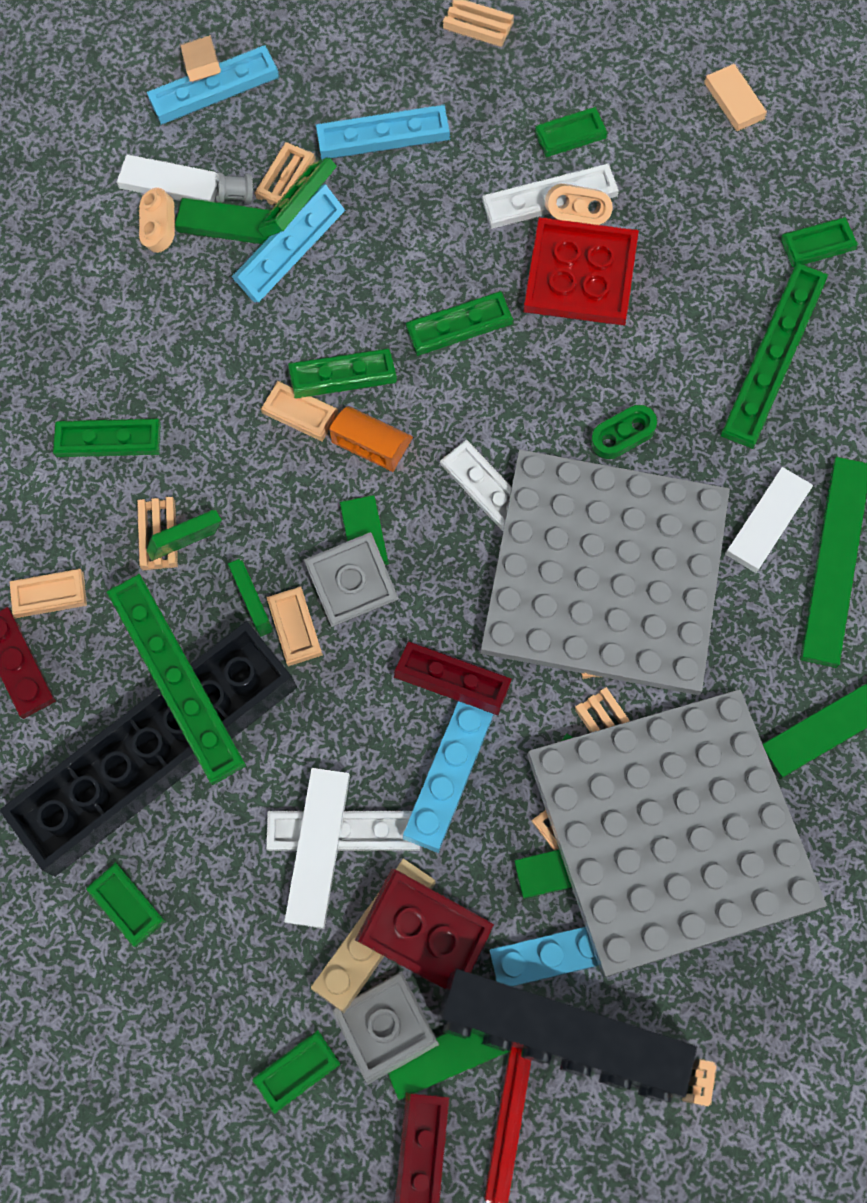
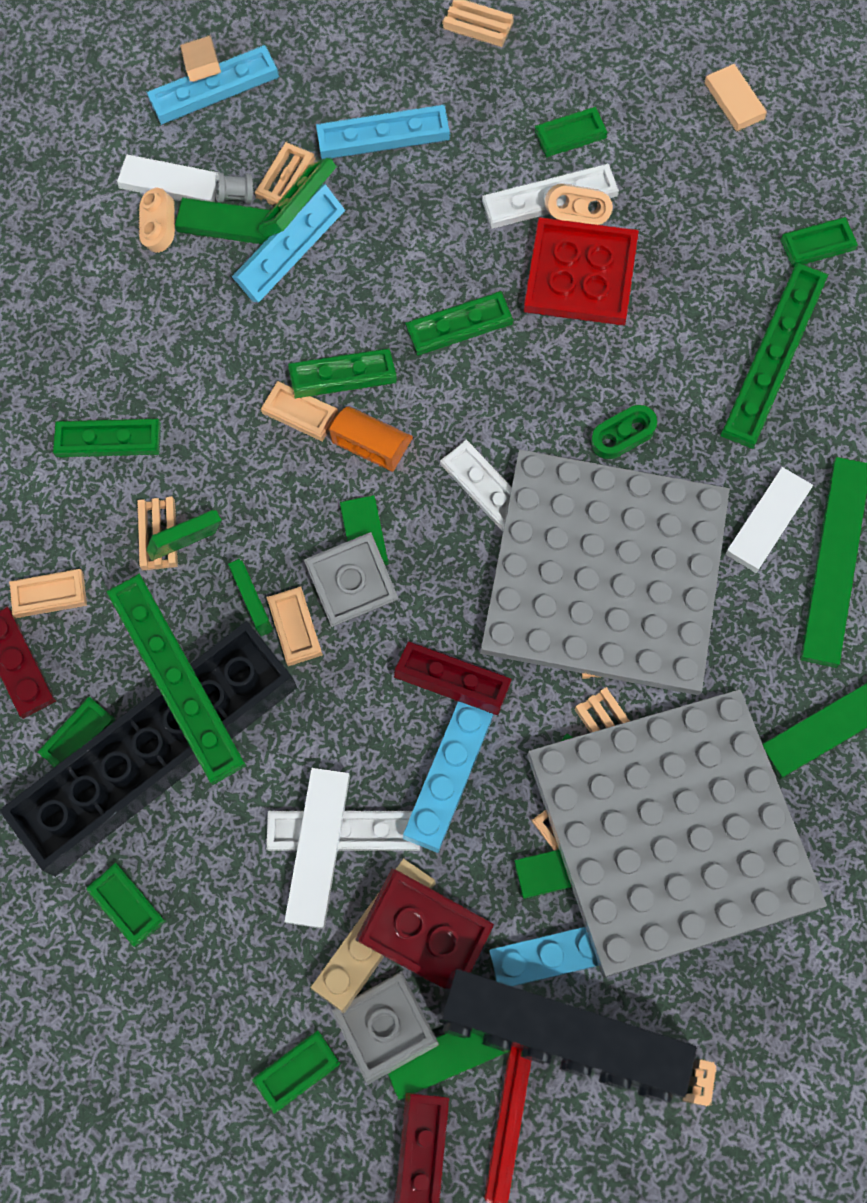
(76, 731): none -> green tile

